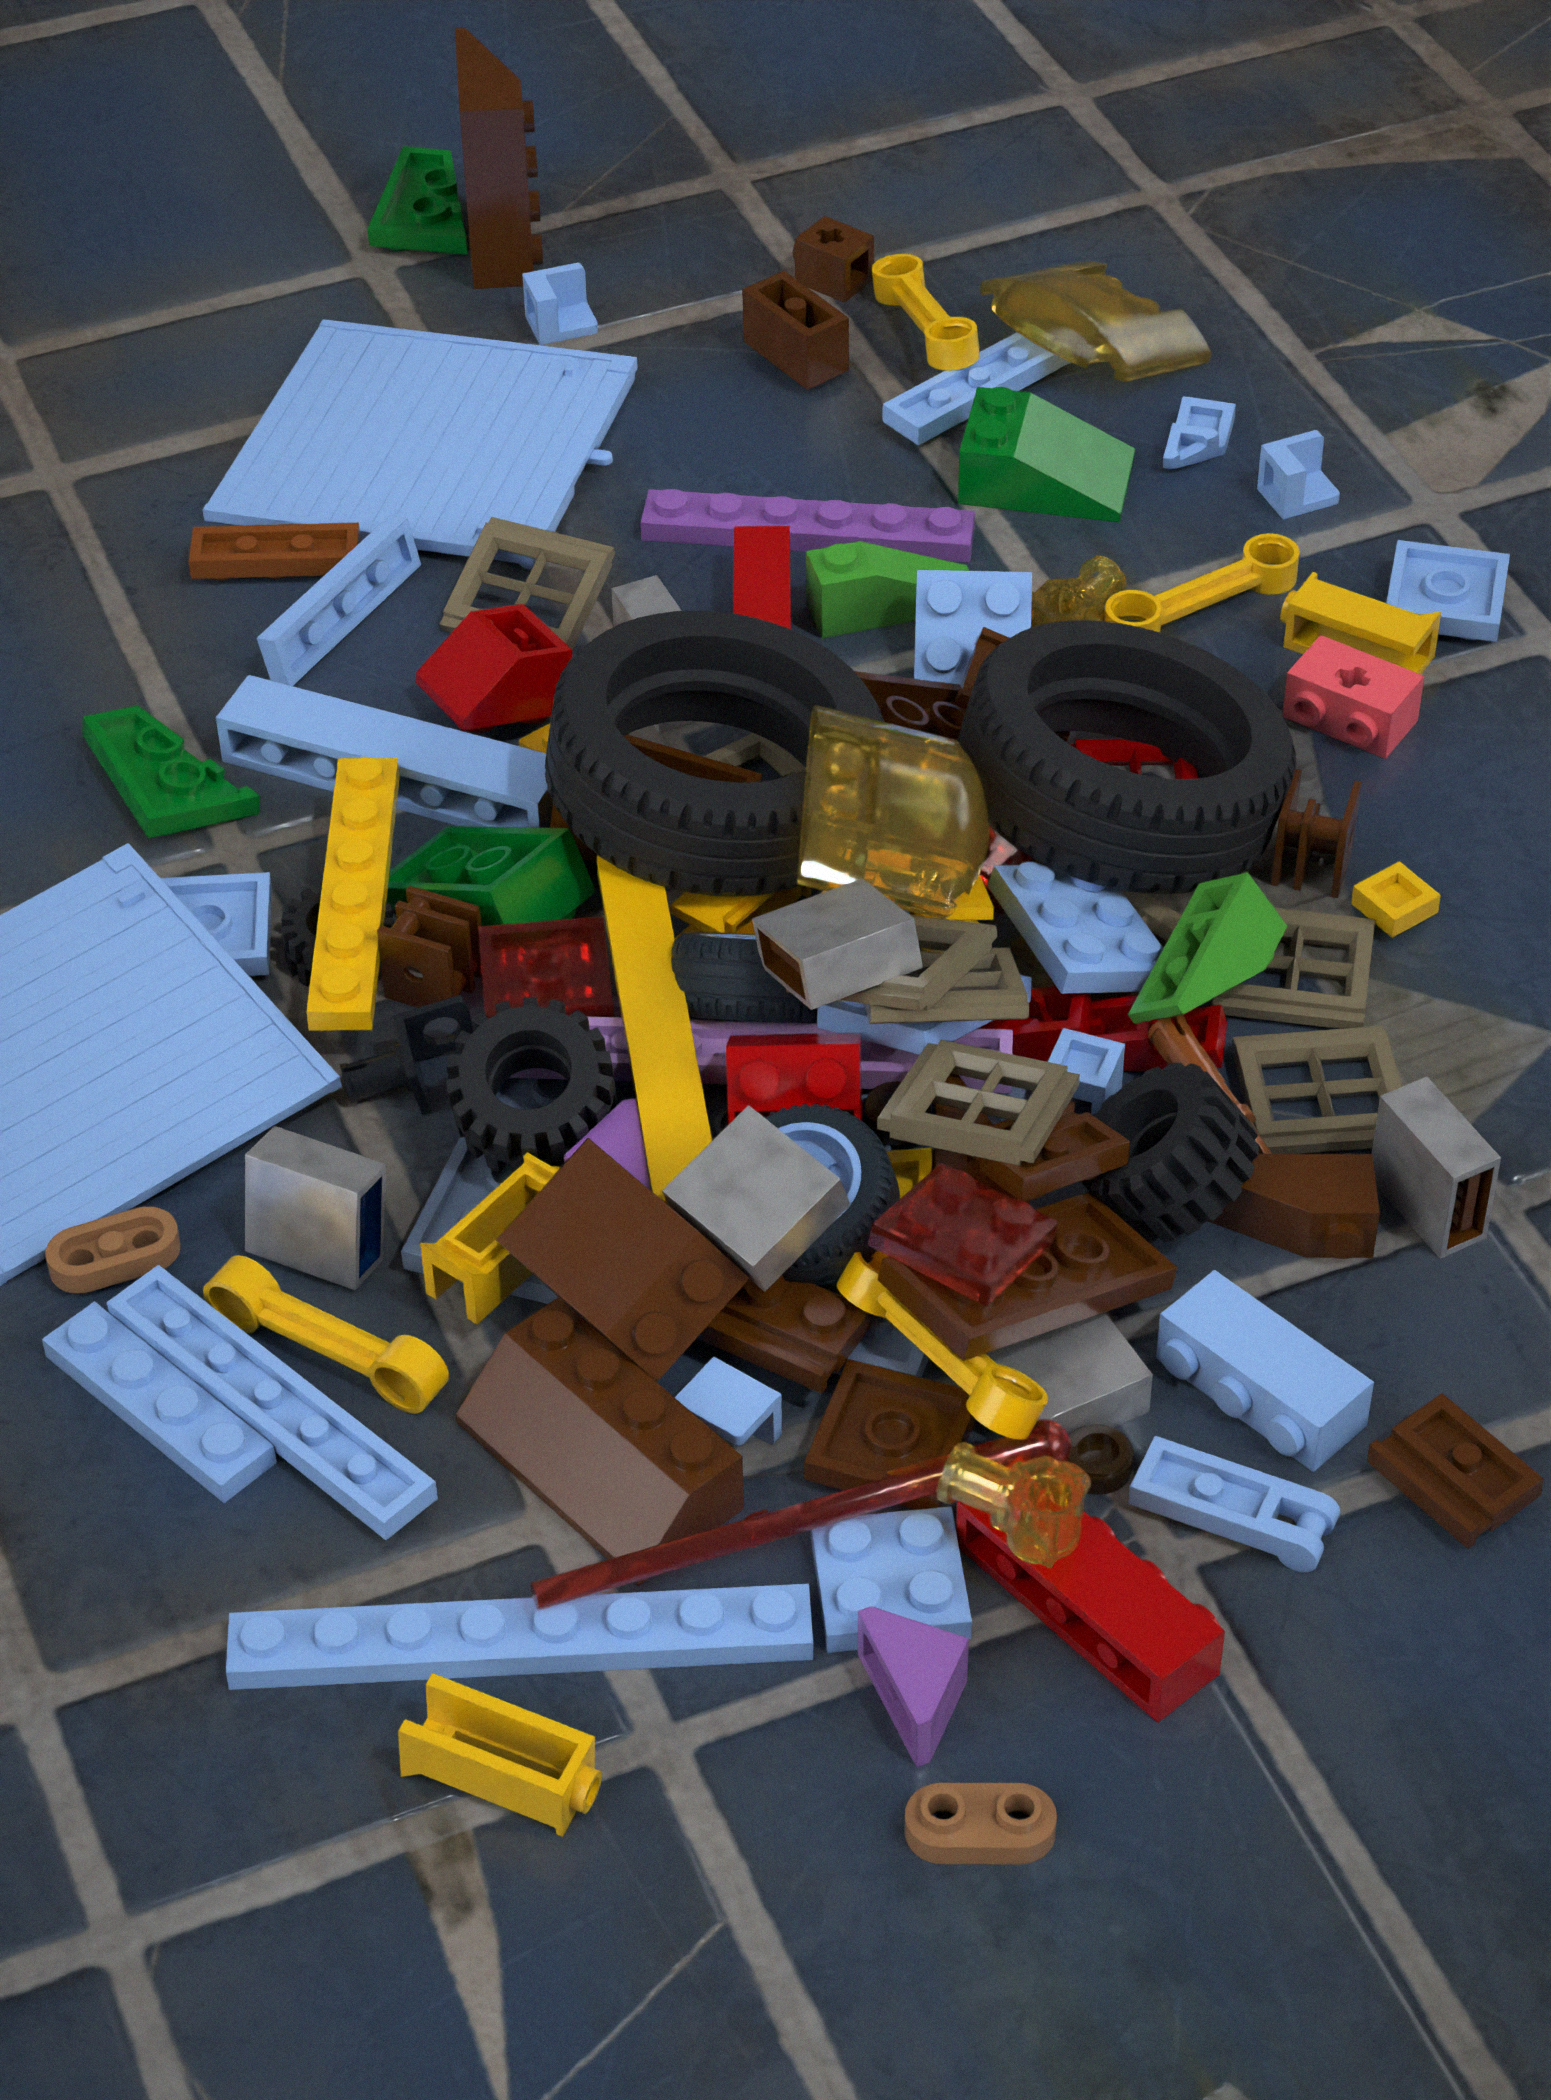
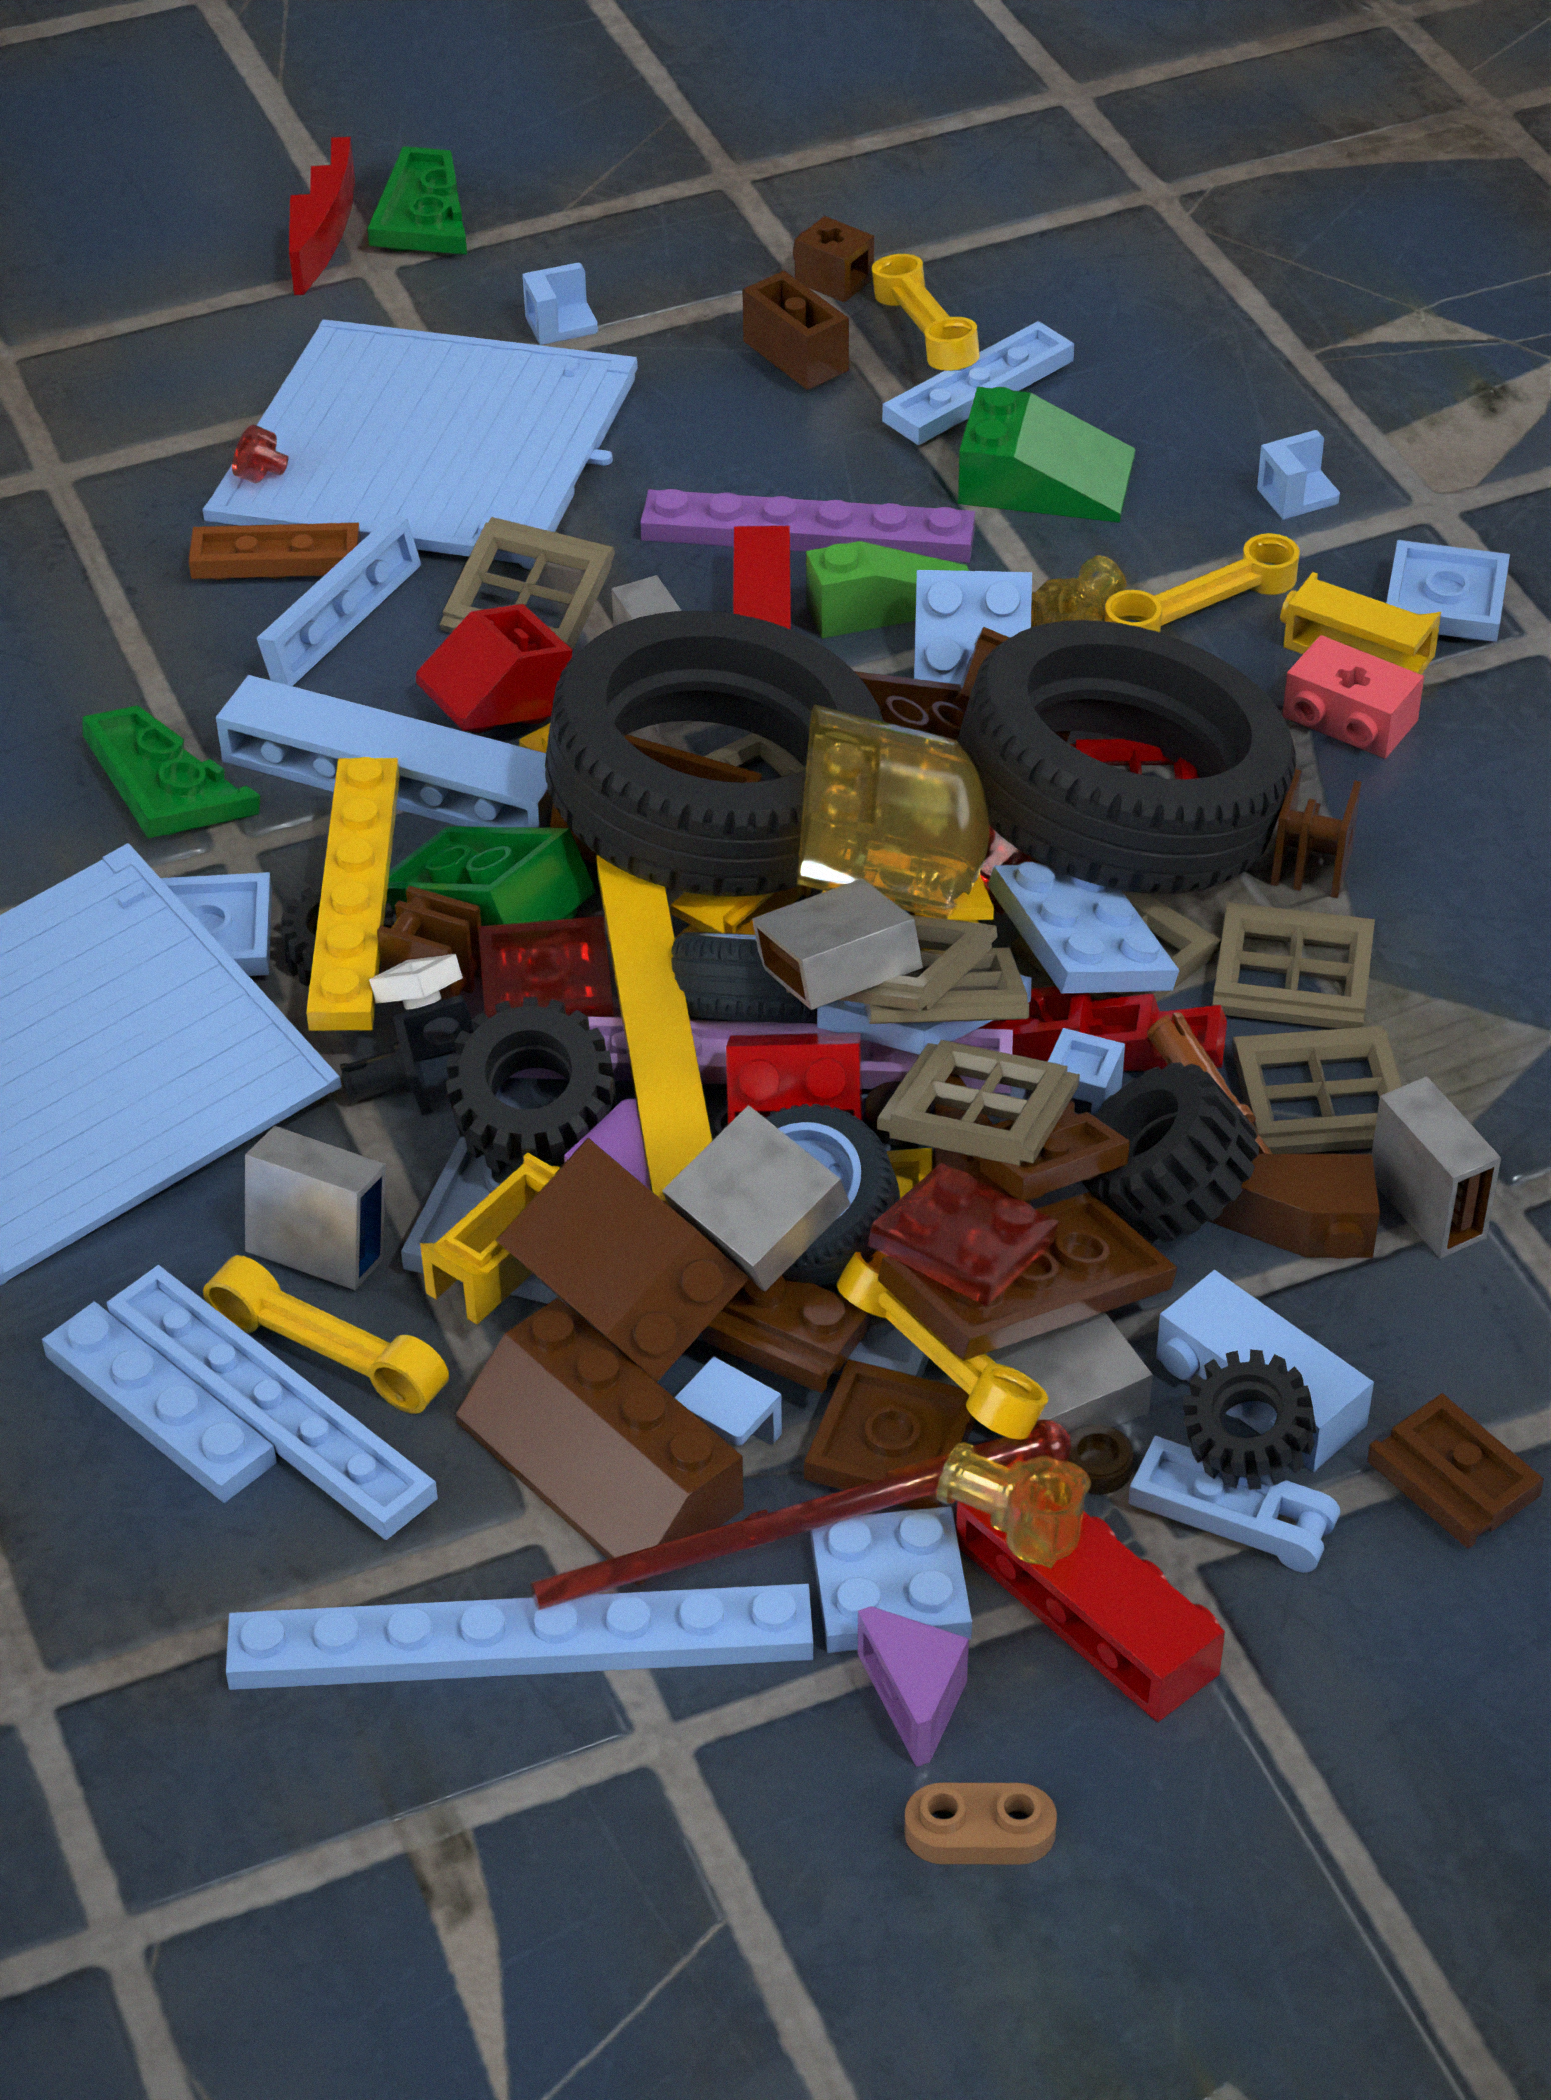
(112, 1249): medium nougat plate -> none
(258, 455): none -> clear red tile
(321, 216): none -> red slope
(416, 981): none -> white plate
(496, 167): reddish brown slope -> none
(501, 1754): yellow window -> none
(1094, 319): clear yellow slope -> none
(1199, 432): light blue slope -> none
(1217, 944): bright green slope -> none
(1240, 1384): none -> black tyre
(1395, 899): yellow plate -> none

